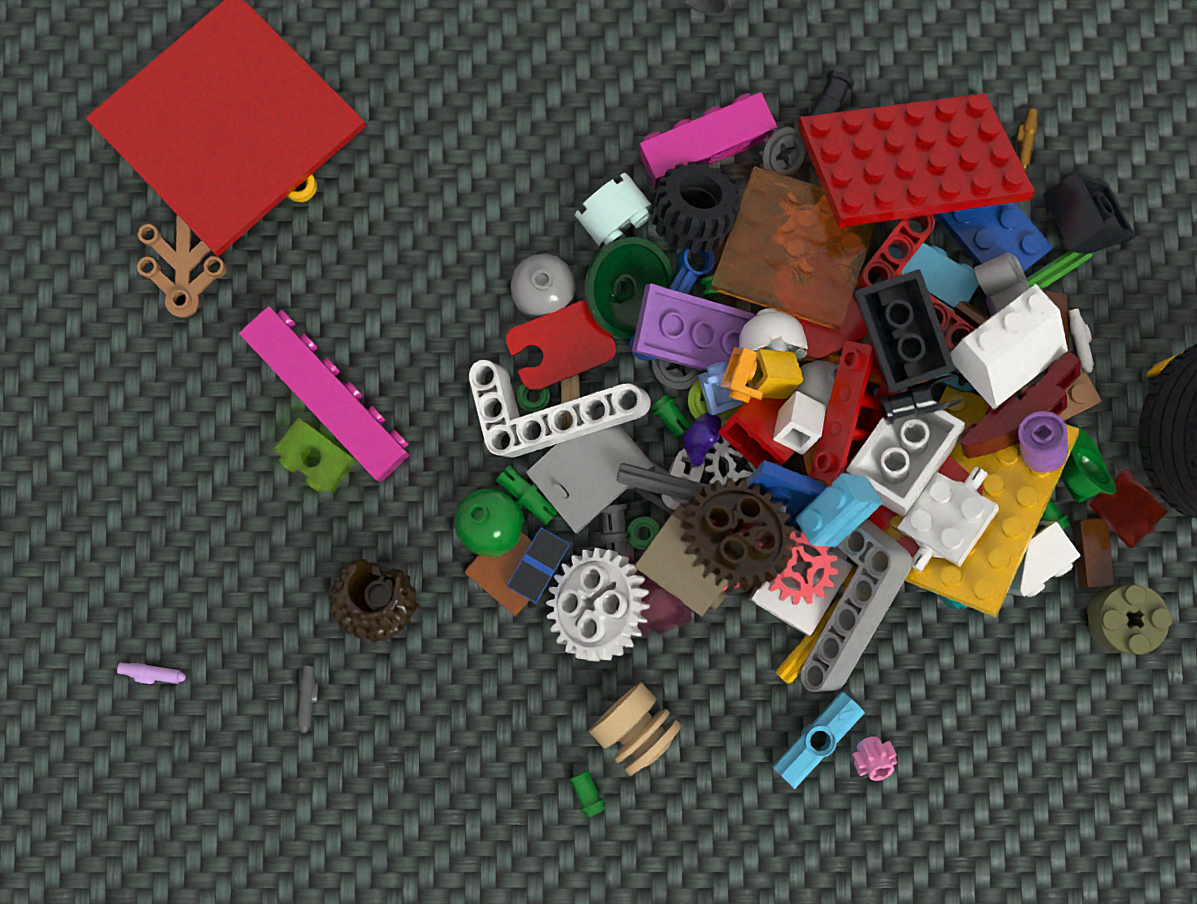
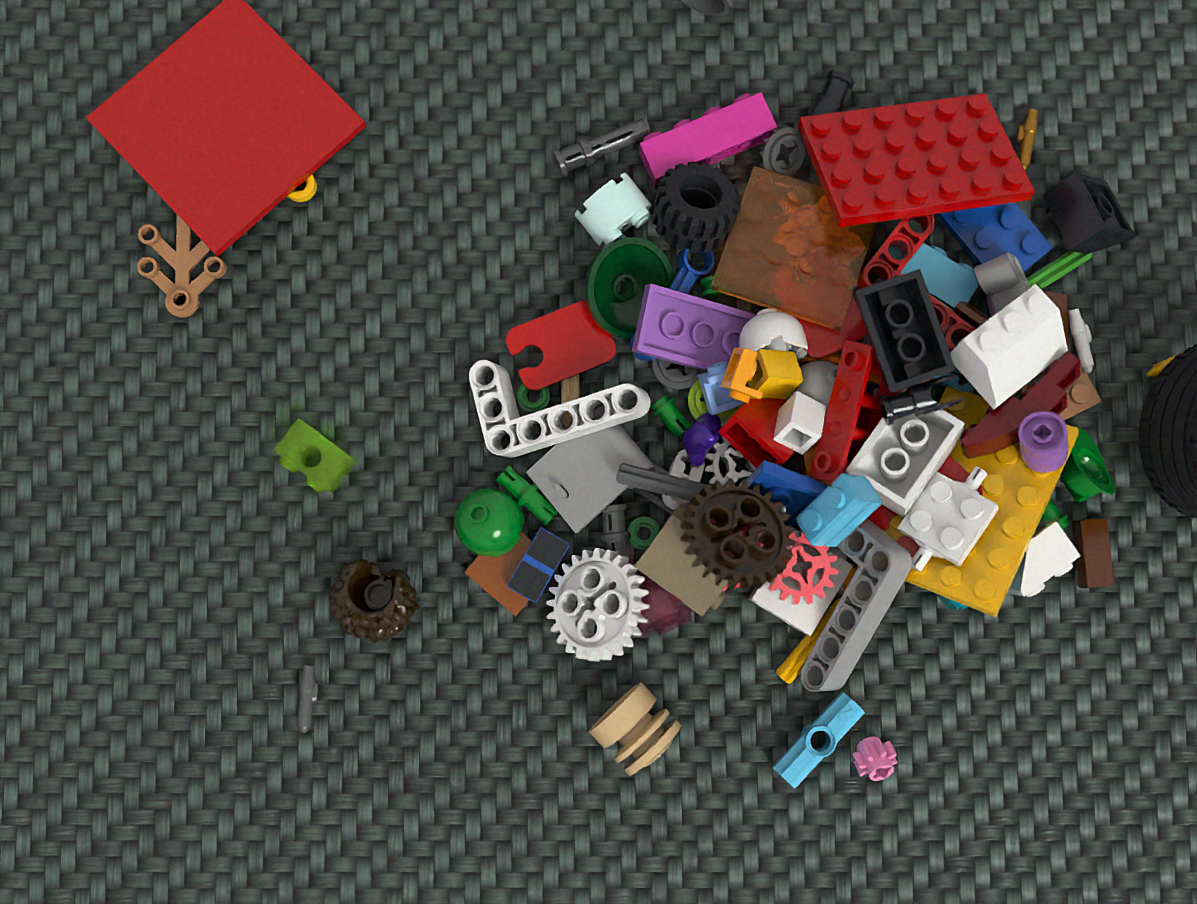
(148, 674): lavender piece -> none
(325, 394): dark pink brick -> none
(542, 285): light grey cylinder -> none
(583, 148): none -> dark grey pin
(587, 794): green pin -> none
(1130, 510): clear red piece -> none
(1147, 619): olive brick -> none

